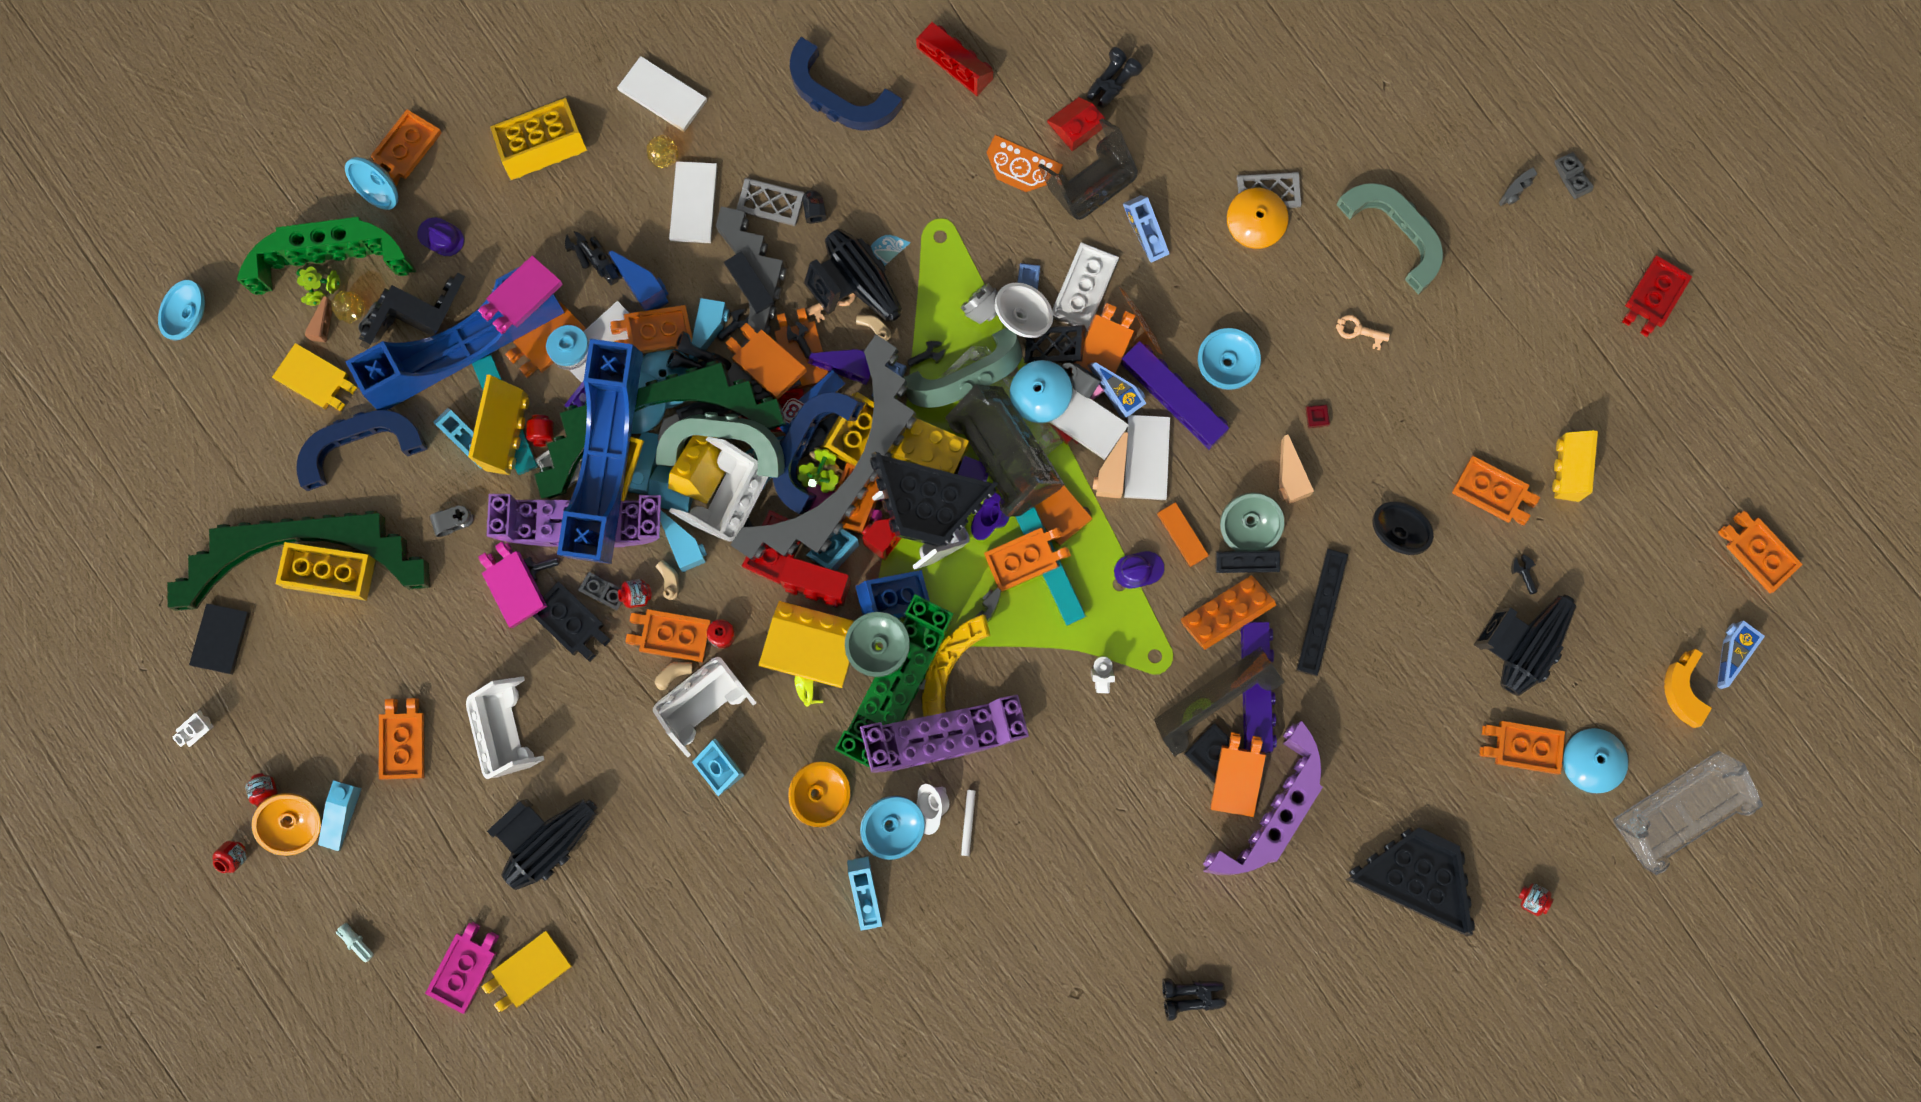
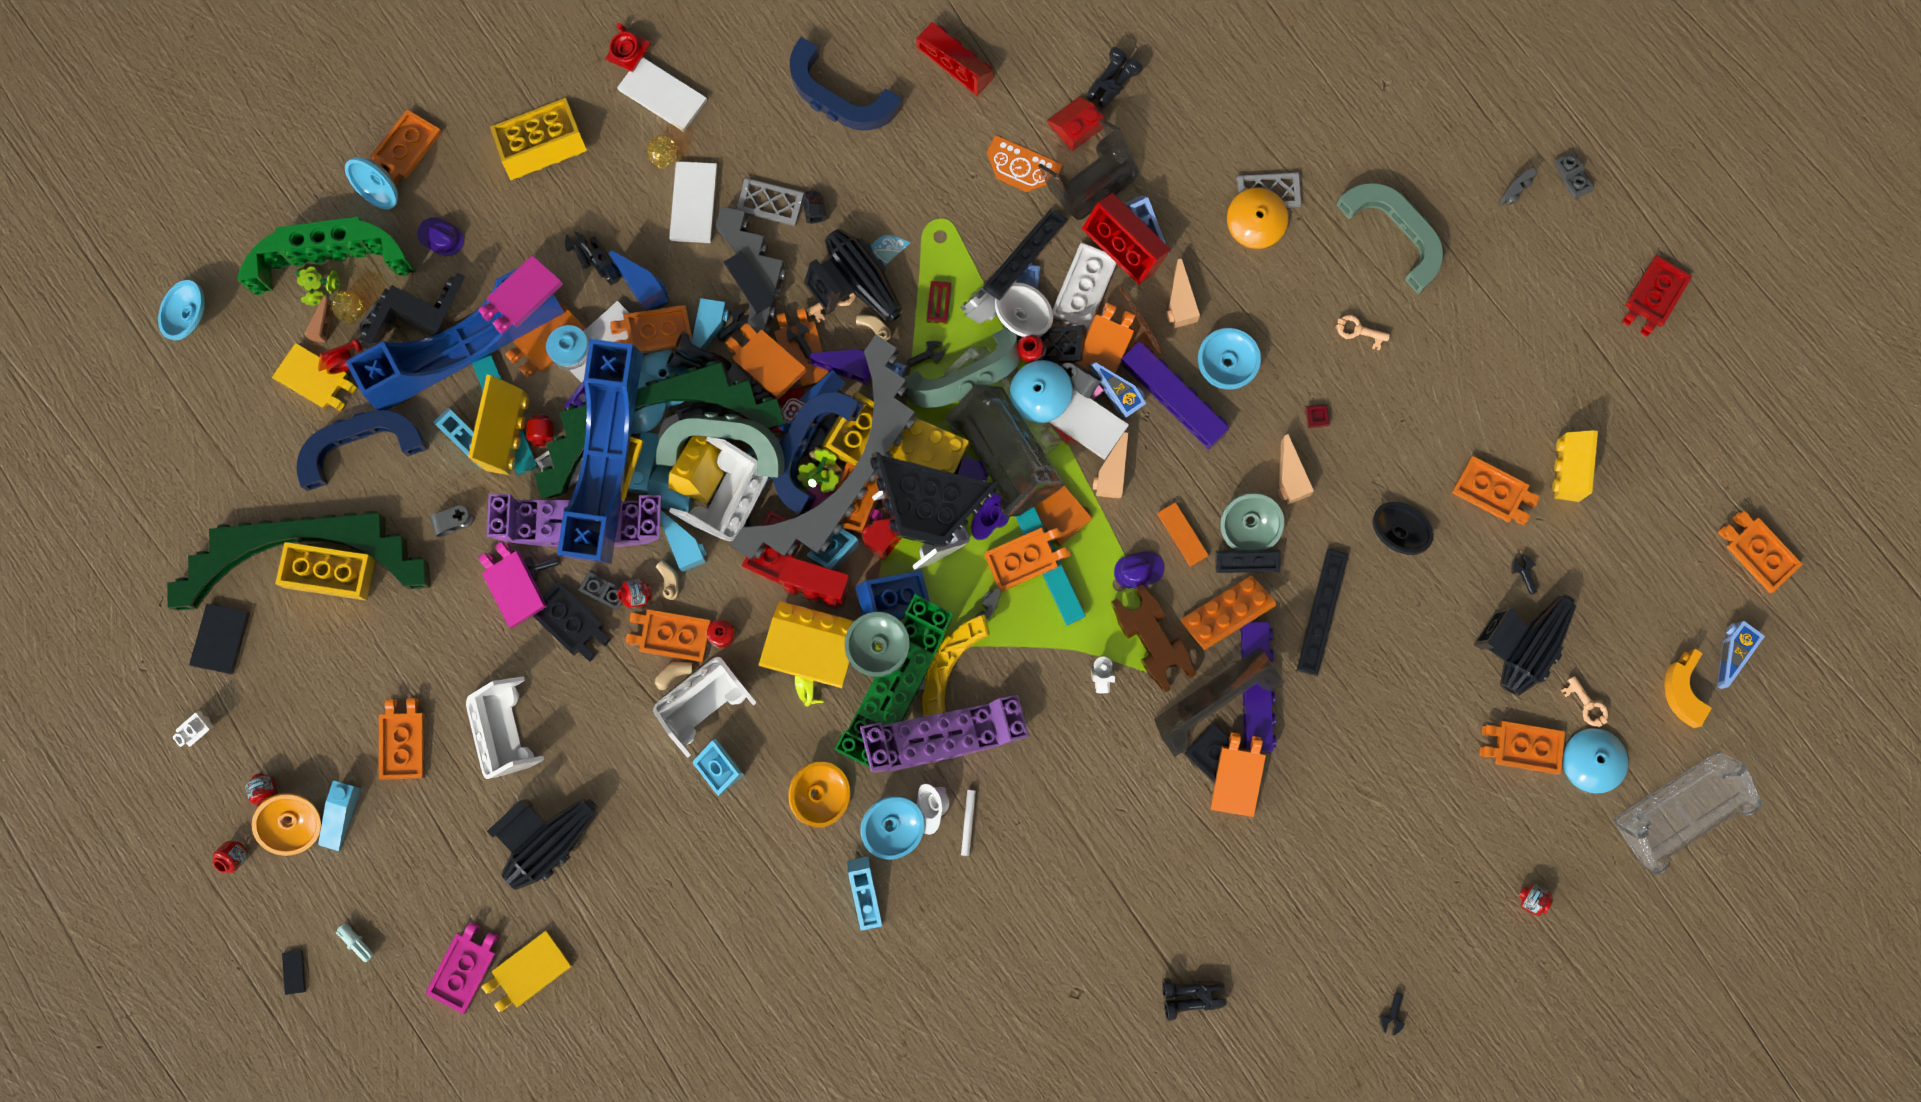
(293, 972): none -> black piece
(334, 359): none -> red hat
(626, 49): none -> red hat
(937, 318): none -> dark red tile
(1025, 254): none -> black tile
(1031, 348): none -> red head
(1125, 238): none -> red brick
(1145, 625): none -> reddish brown piece
(1147, 457): white tile -> none
(1182, 304): none -> light nougat slope
(1303, 784): medium lavender slope -> none
(1393, 1015): none -> black bar
(1421, 876): black piece -> none
(1589, 704): none -> light nougat piece

